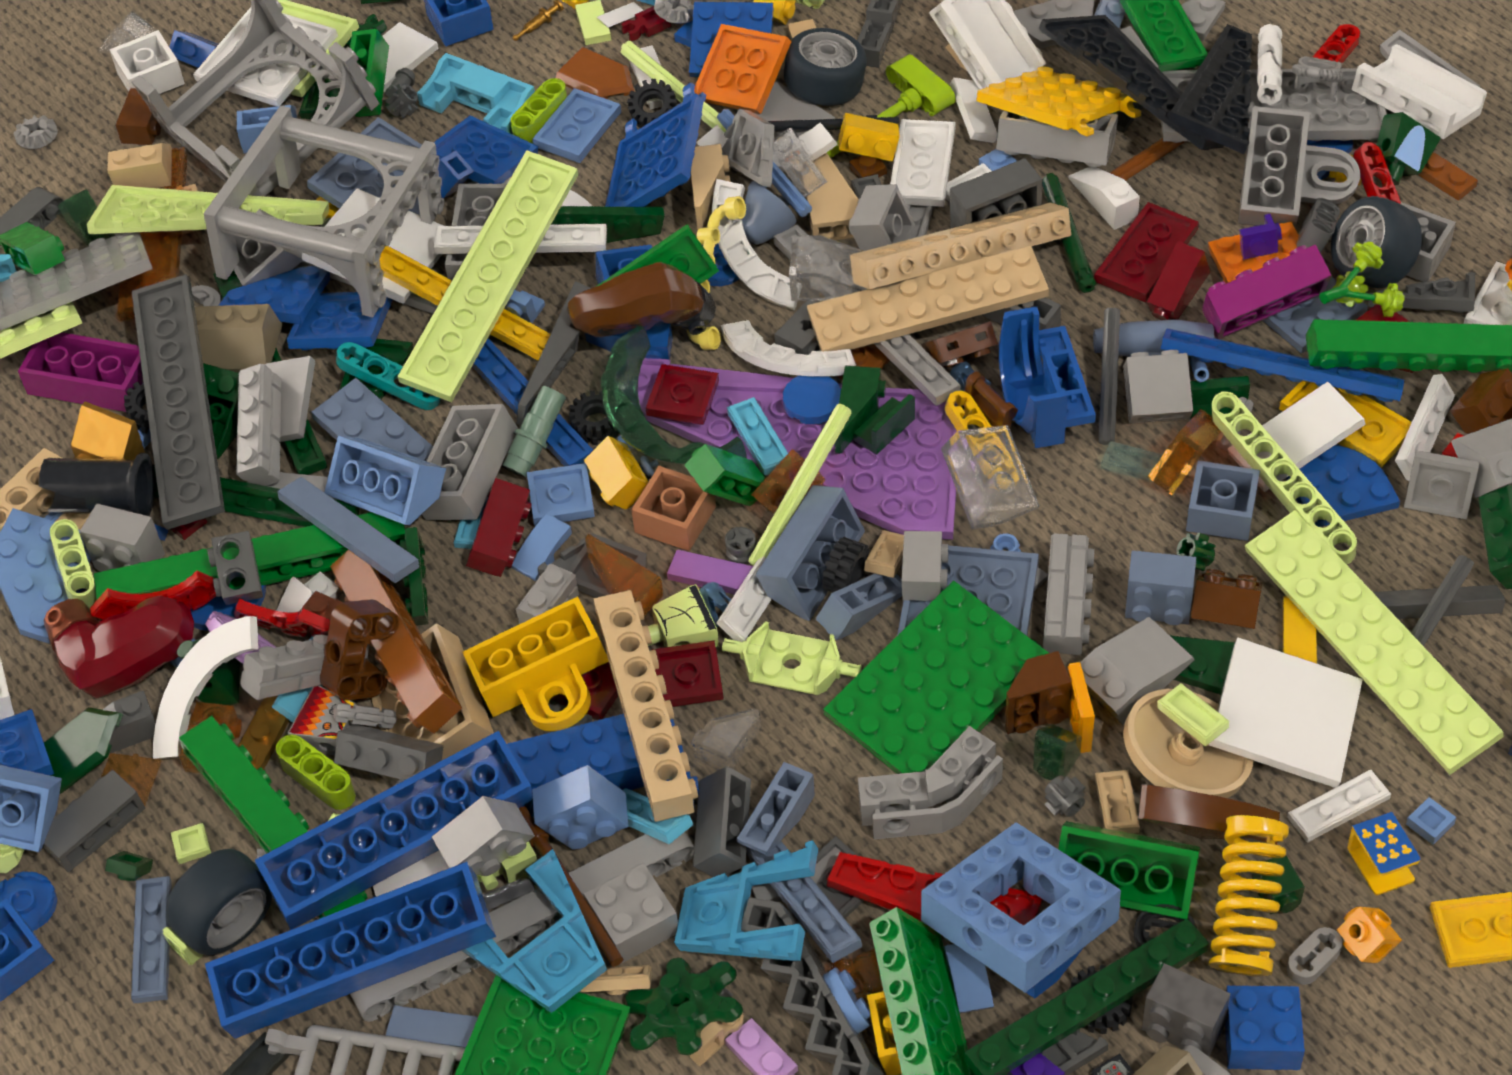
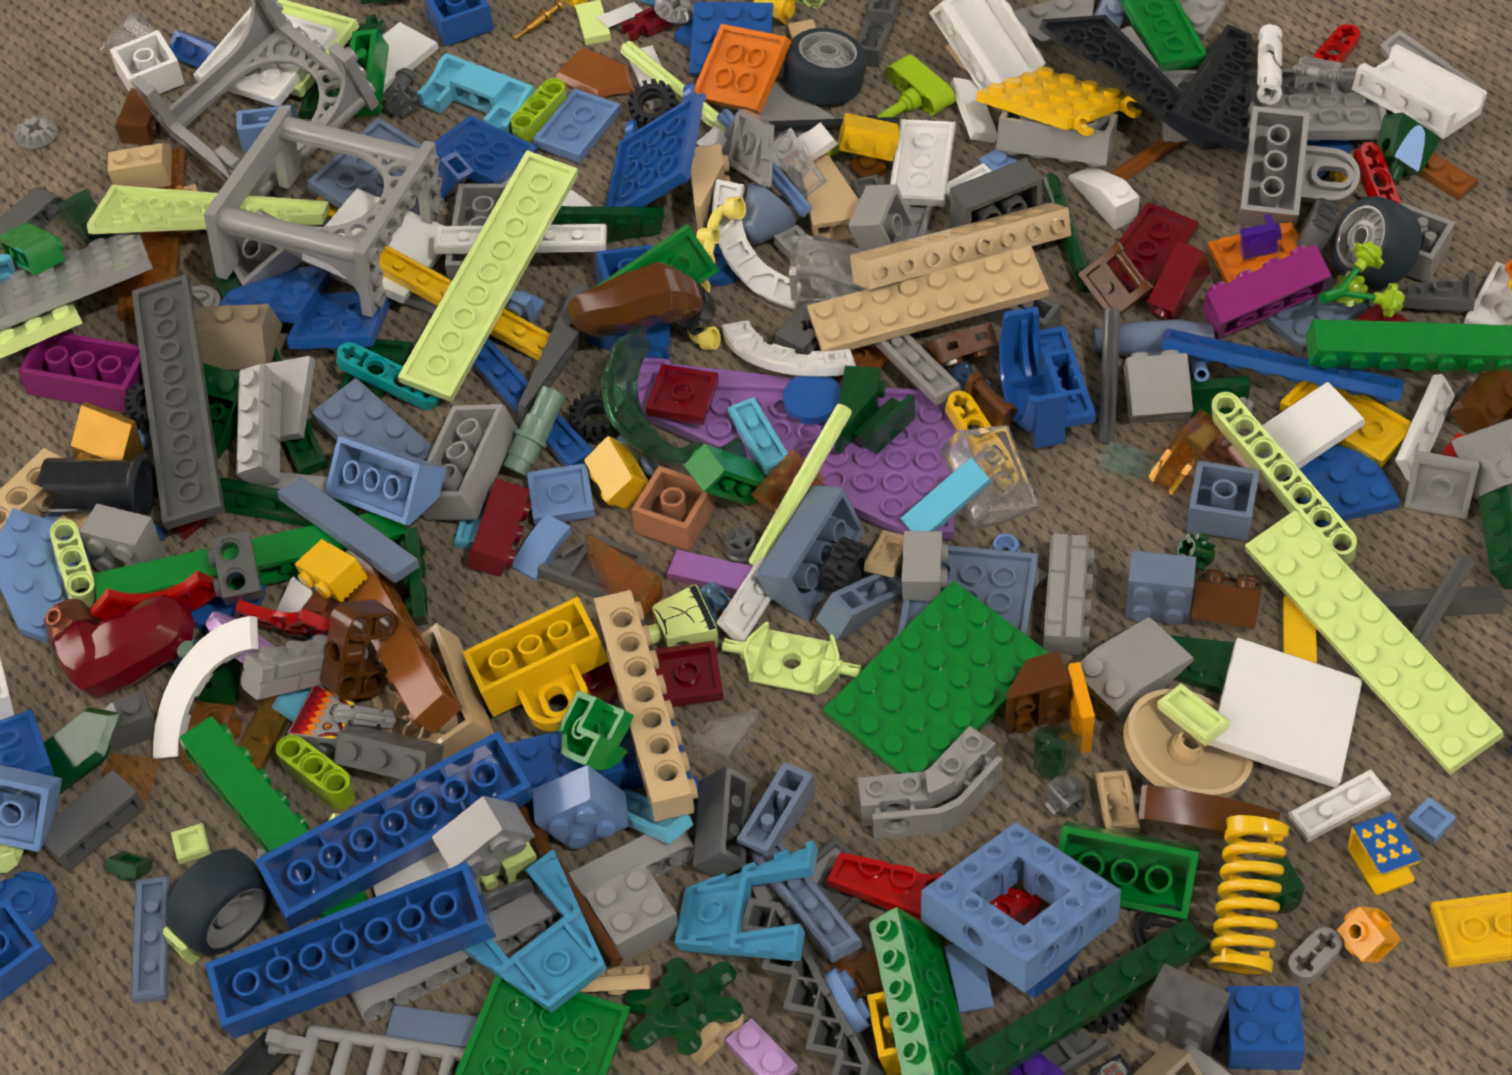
(330, 571): none -> yellow brick
(550, 590): light grey brick -> none
(594, 732): none -> green brick
(947, 498): none -> medium azure tile
(1106, 284): none -> reddish brown plate

